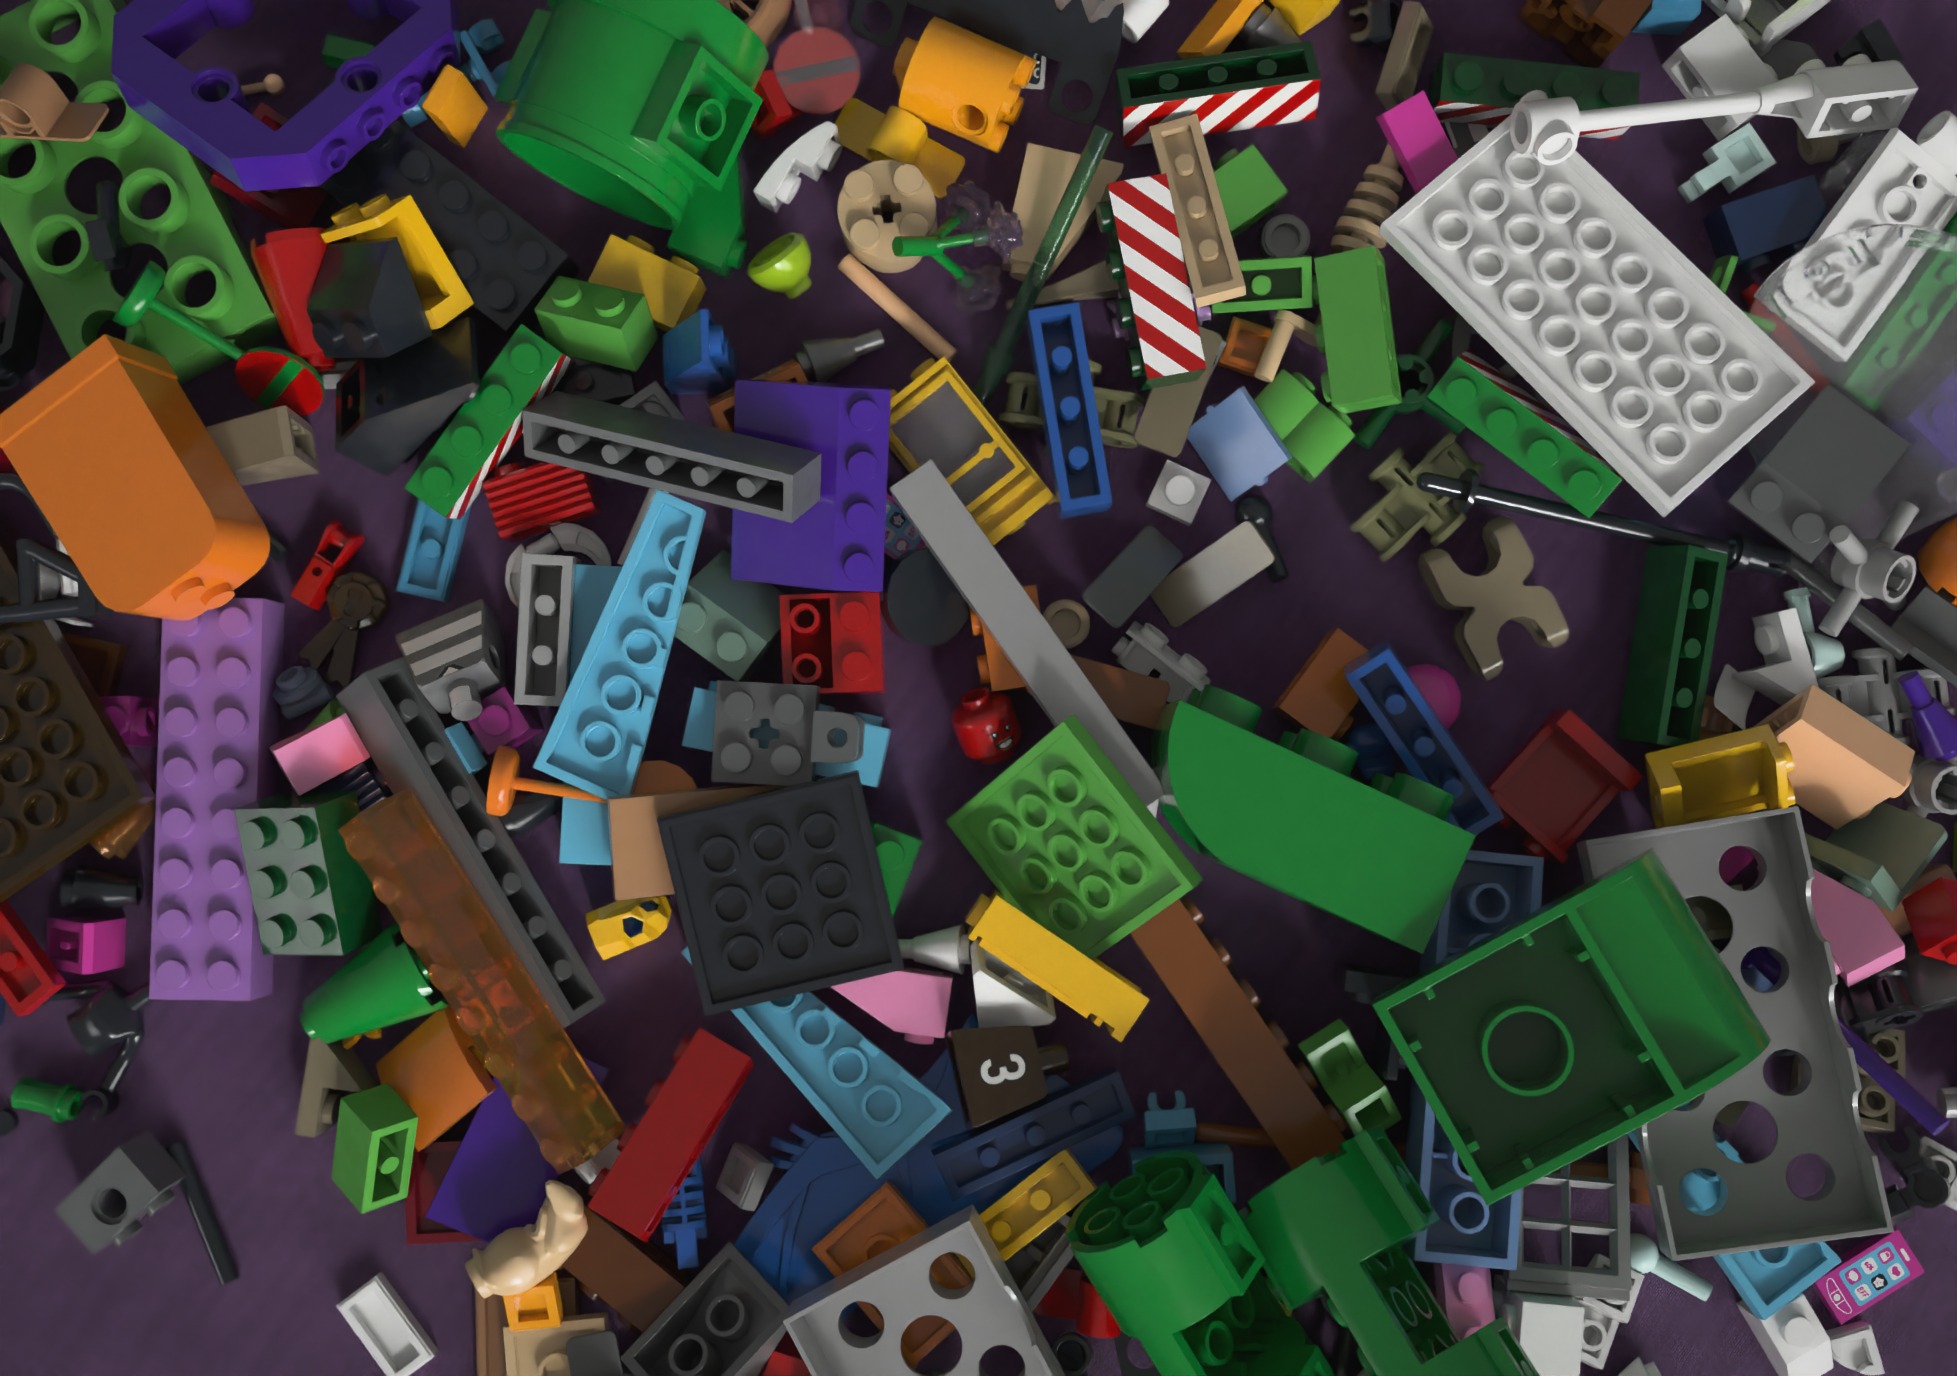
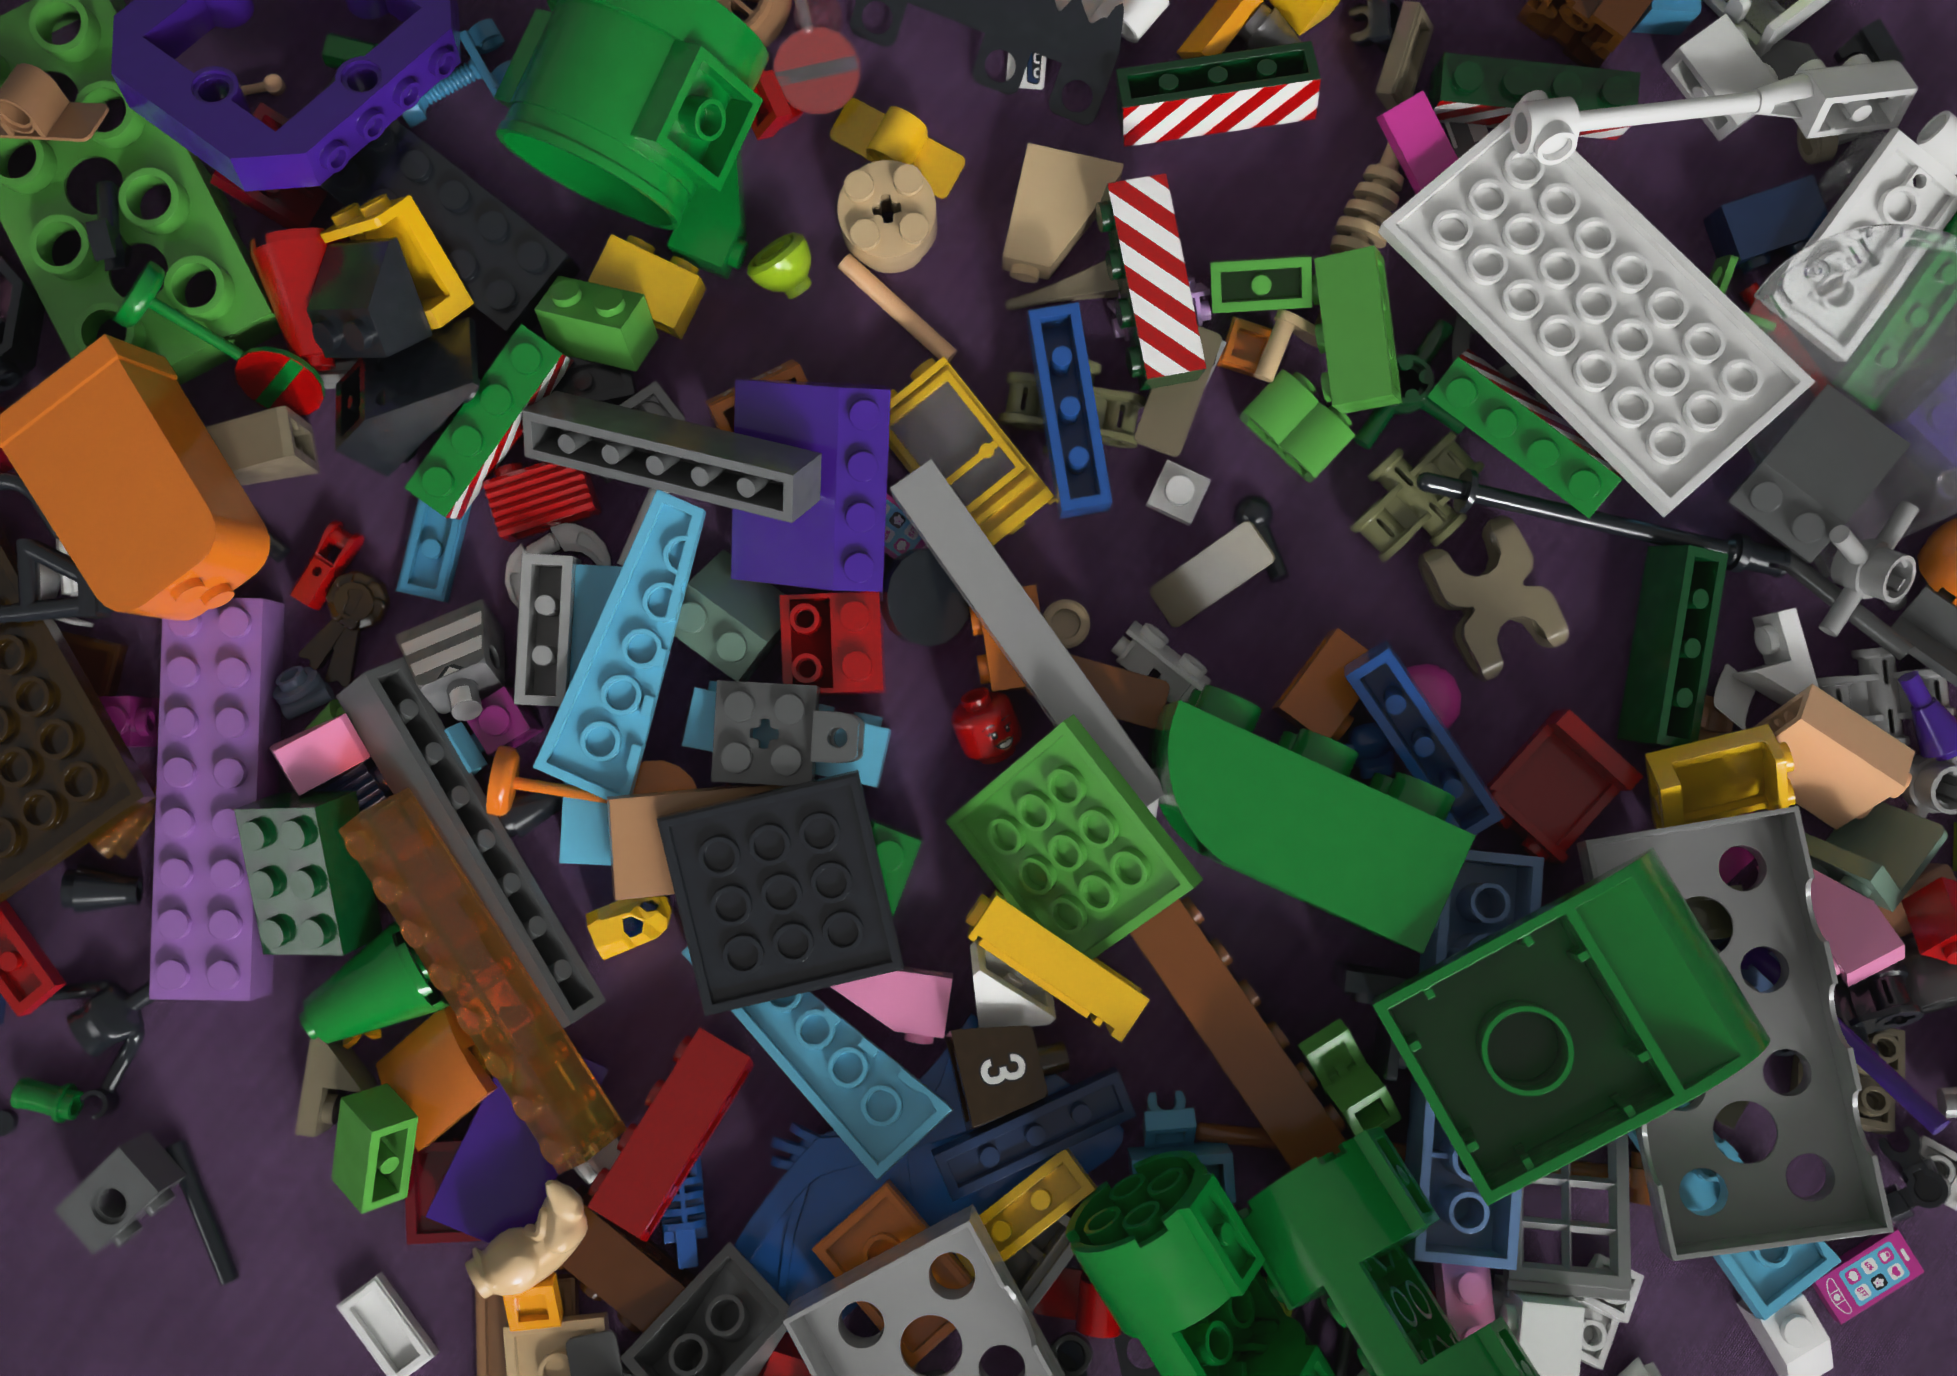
(86, 943): dark pink slope -> none
(454, 105): light orange tile -> none
(698, 356): blue slope -> none
(744, 1176): light grey tile -> none
(809, 155): white slope -> none
(826, 357): flat silver cone -> none
(941, 949): white cone -> none
(962, 82): light orange cylinder -> none
(970, 213): clear purple plant -> none
(999, 356): clear green bar -> none
(1132, 576): dark grey piece -> none
(1198, 211): tan plate -> none
(1237, 444): medium blue piece -> none
(1247, 188): bright green brick -> none
(1284, 237): light grey tile -> none
(1647, 1259): light aqua bar -> none
(1731, 162): light aqua plate -> none
(1825, 652): light aqua bar -> none
(1856, 1348): white tile -> none

